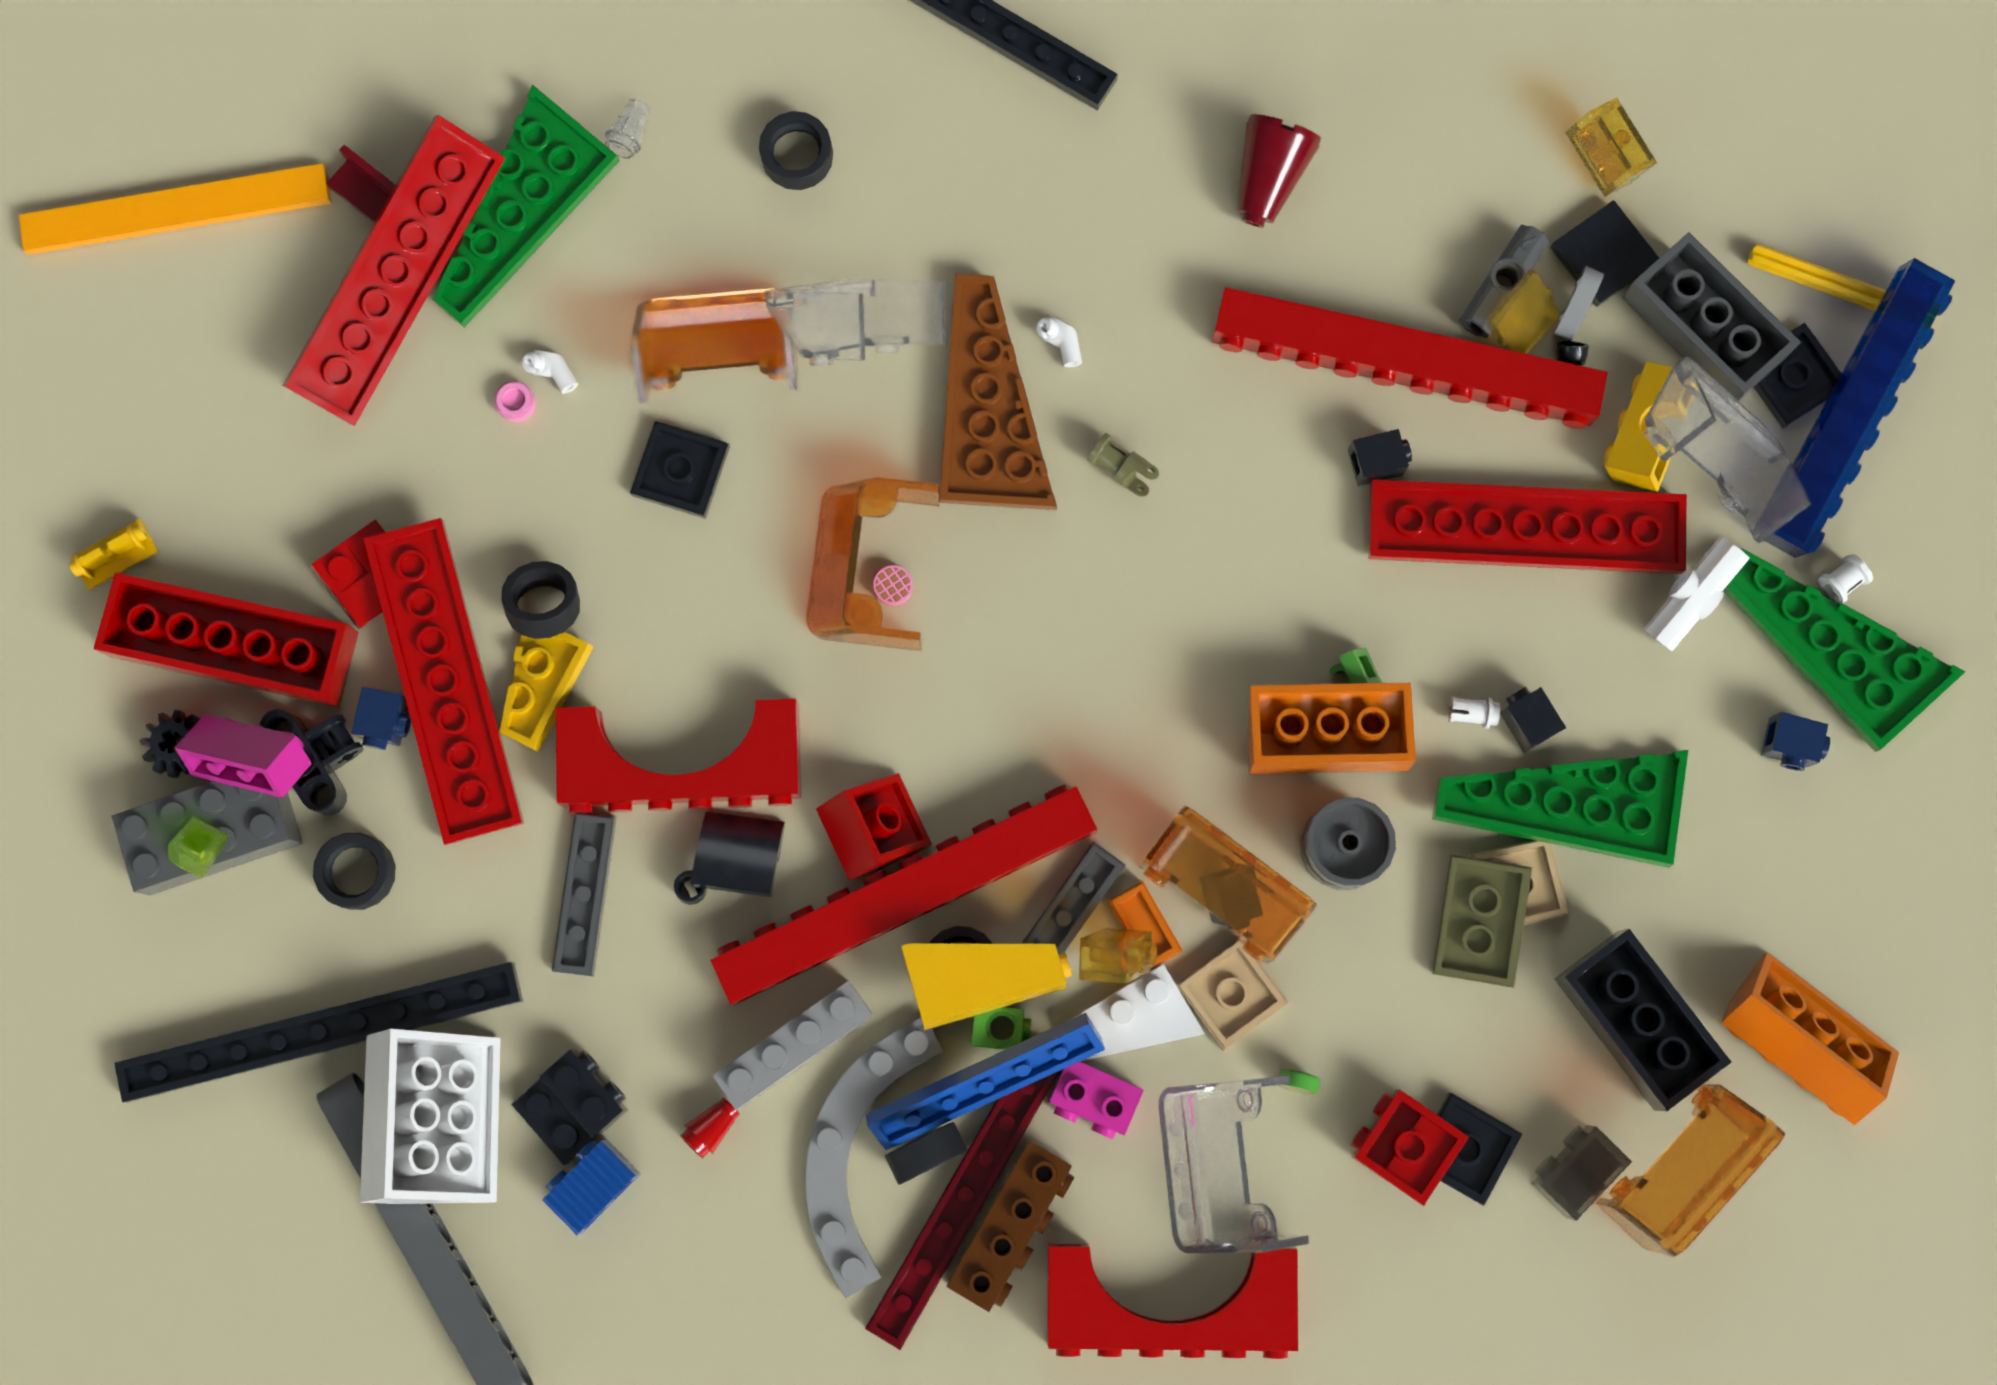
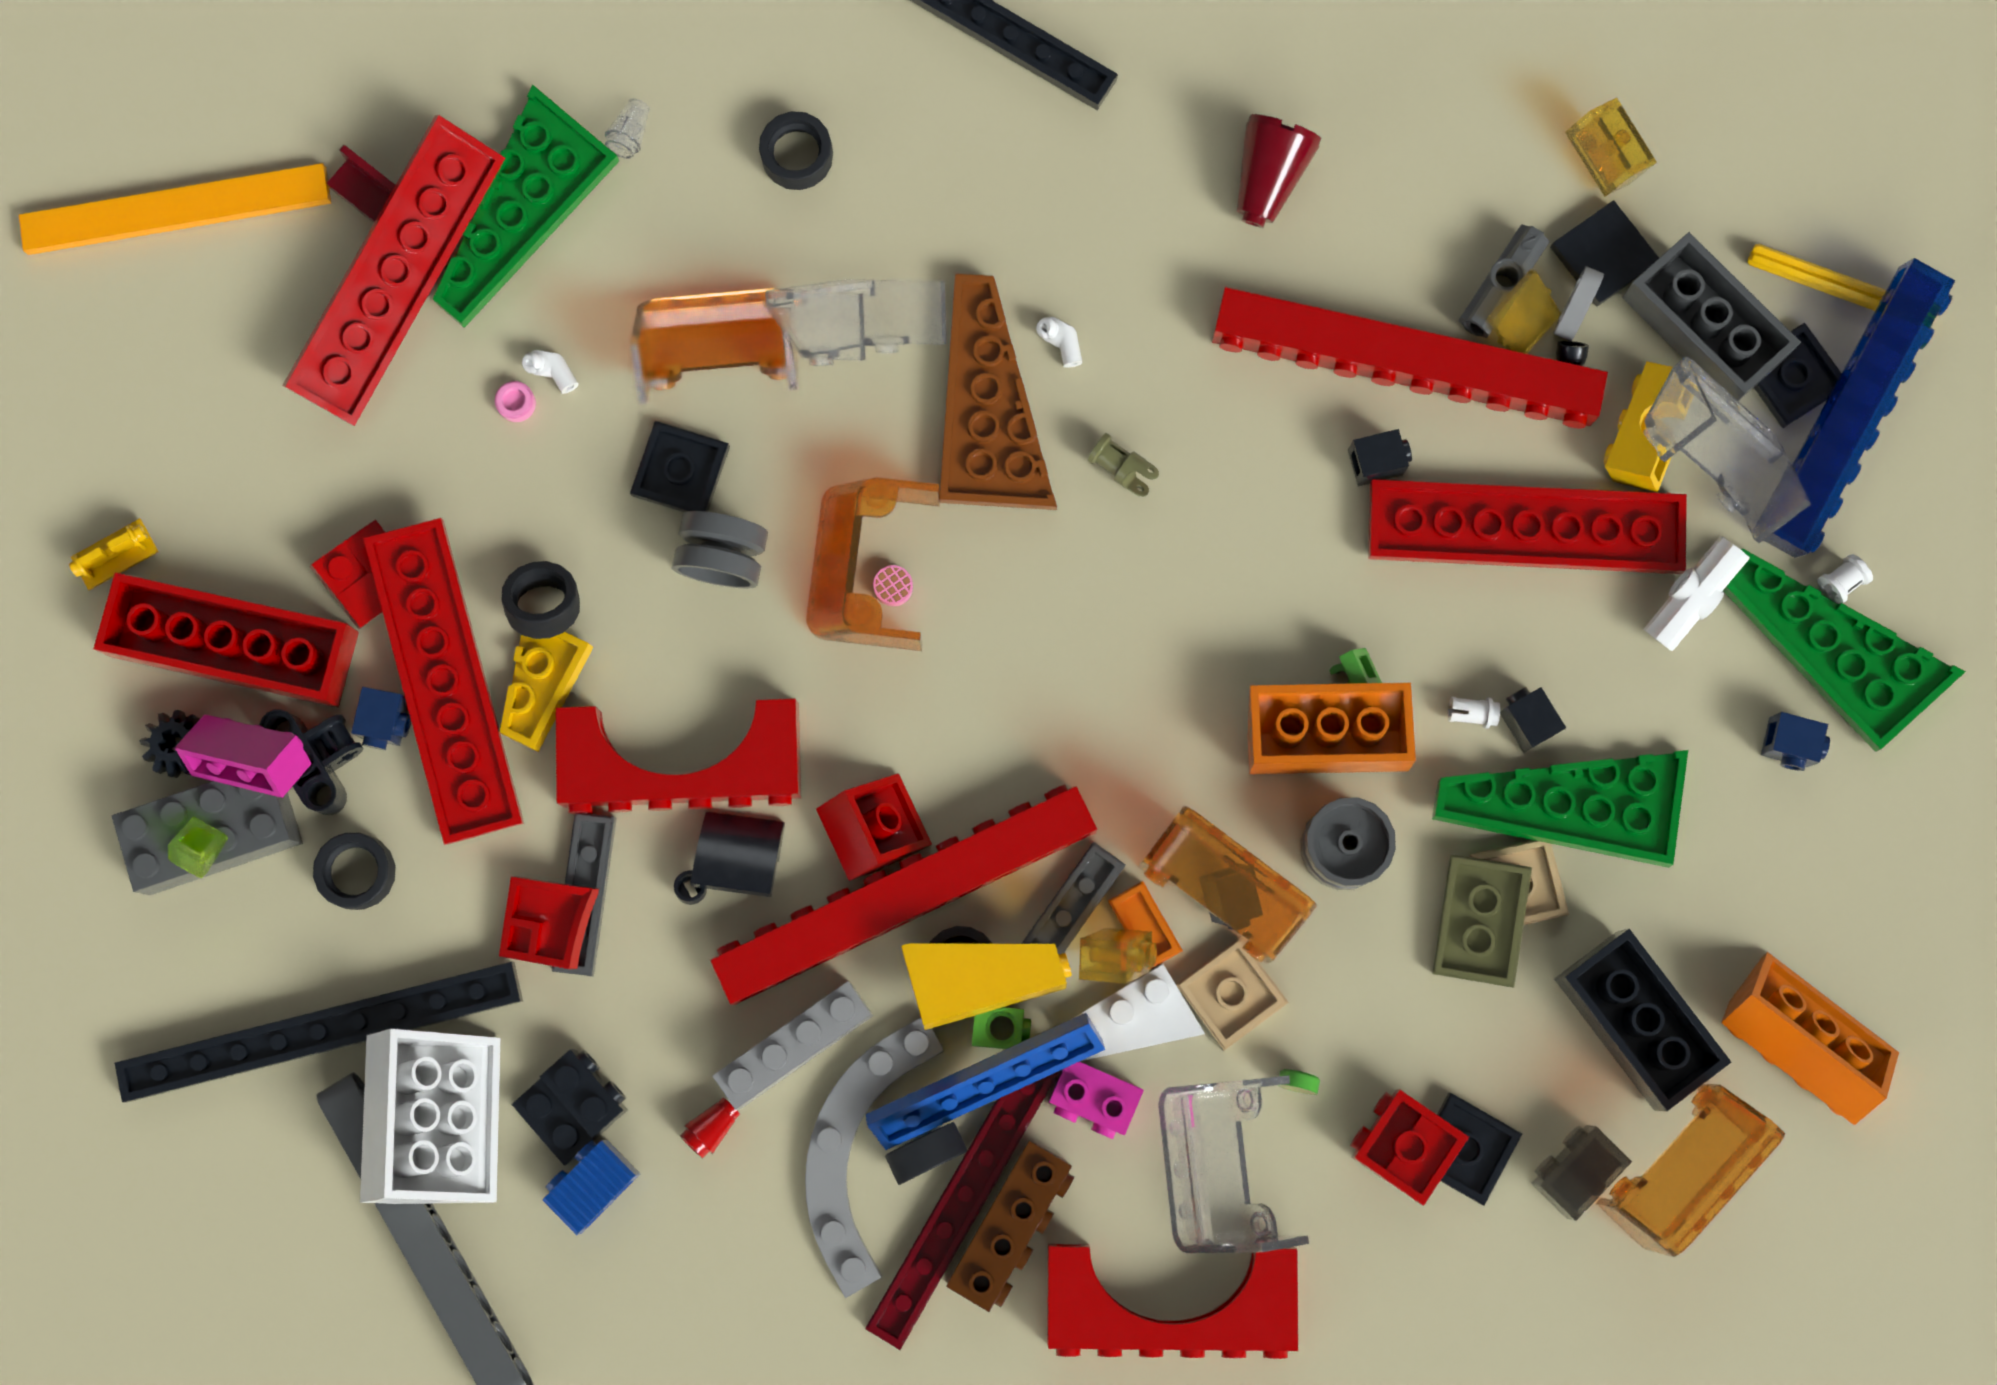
(546, 921): none -> red plate
(720, 549): none -> dark grey wheel

